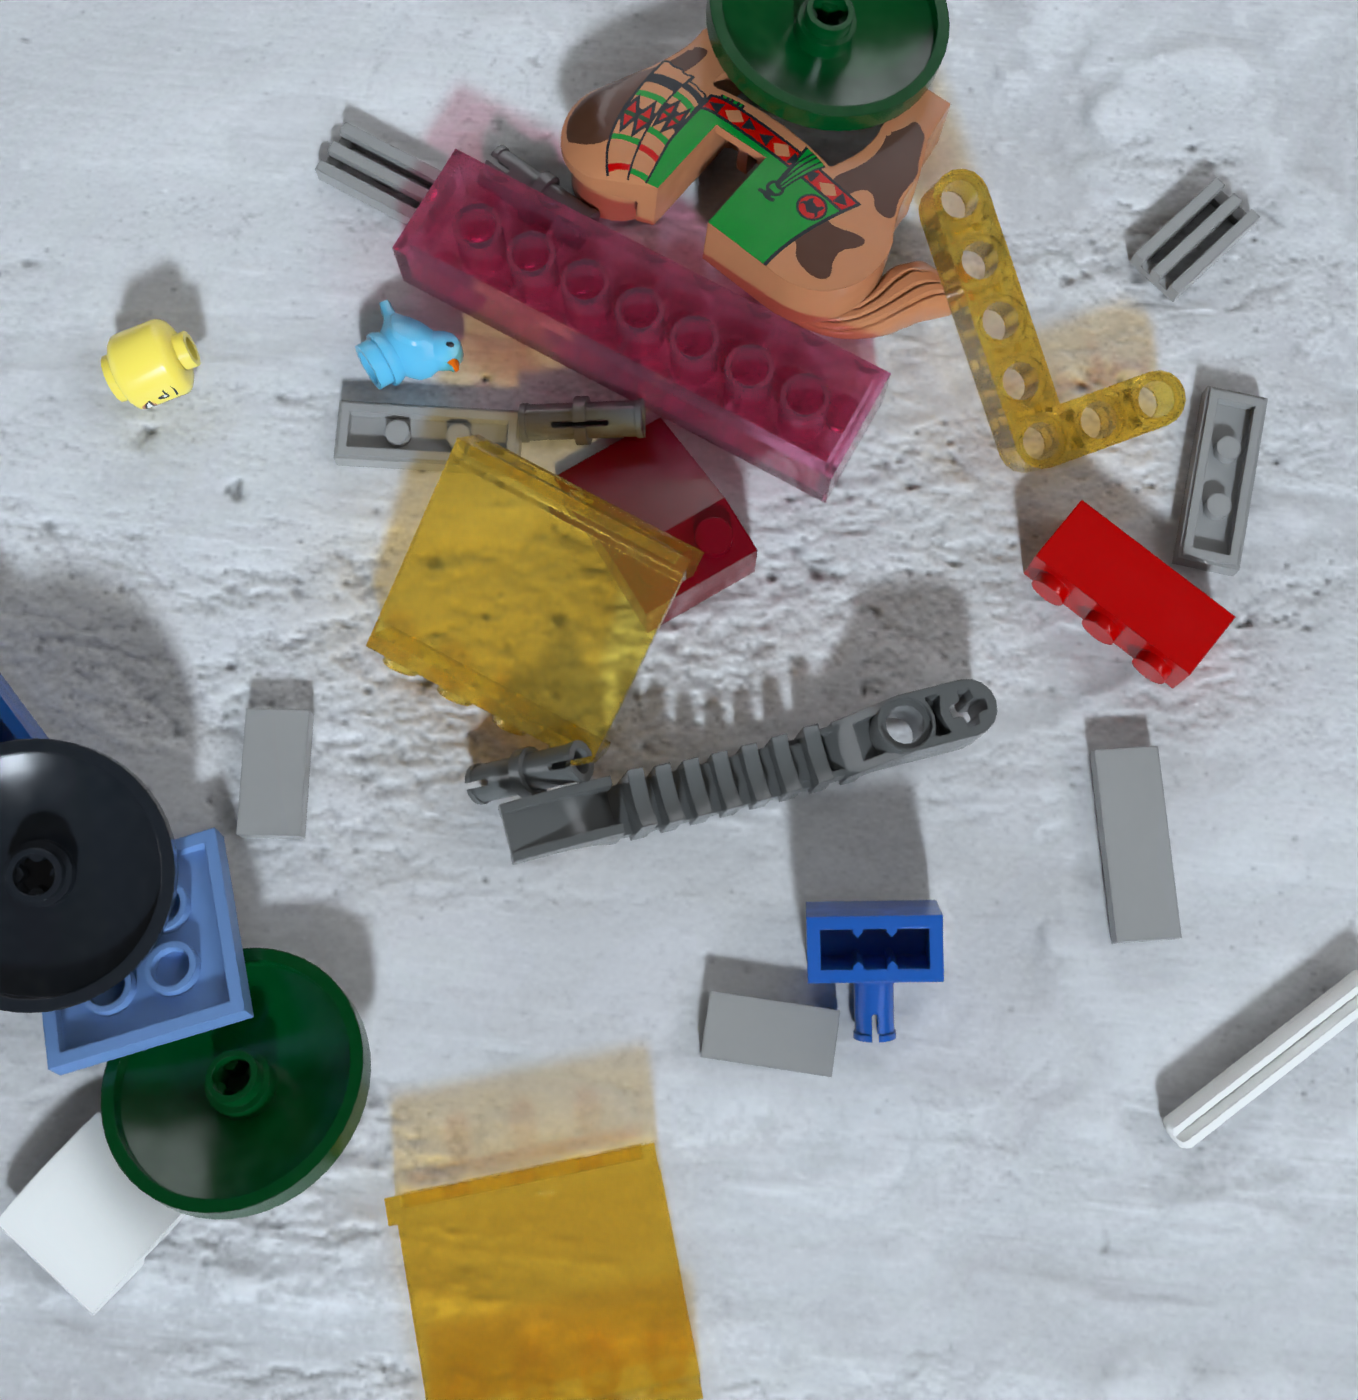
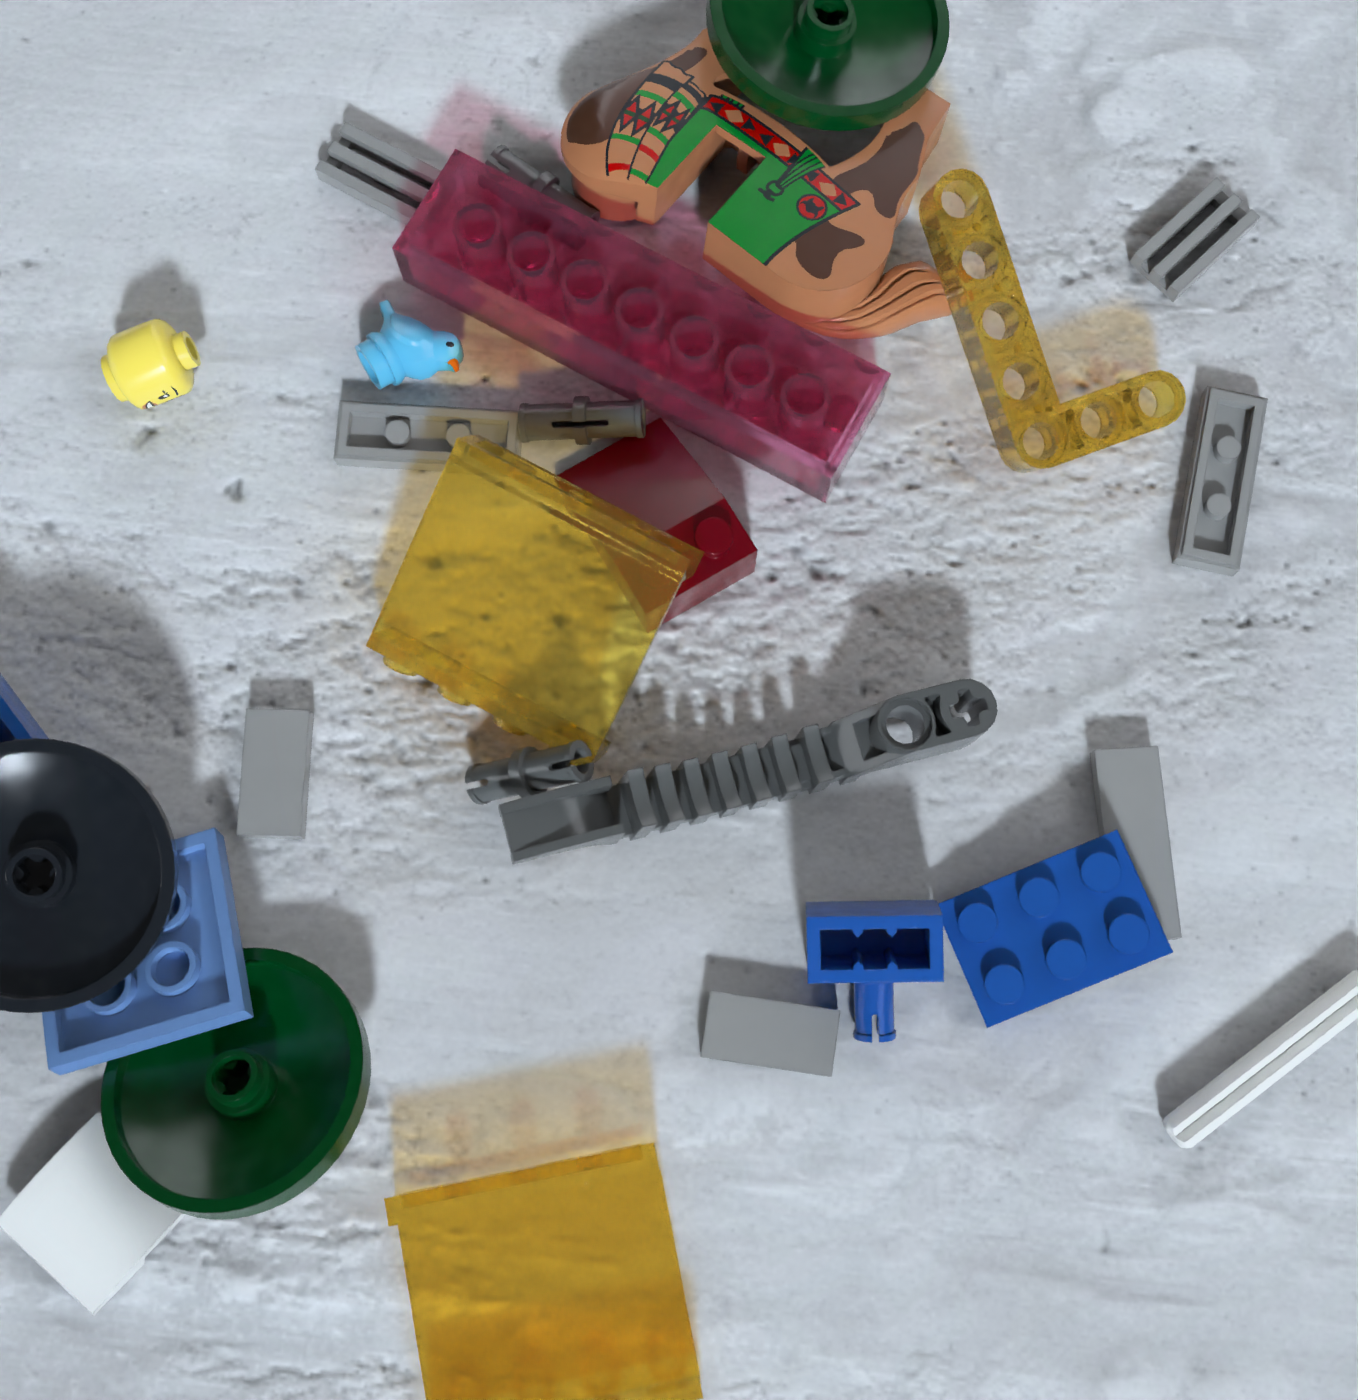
(1053, 928): none -> blue plate
(1127, 596): red brick -> none

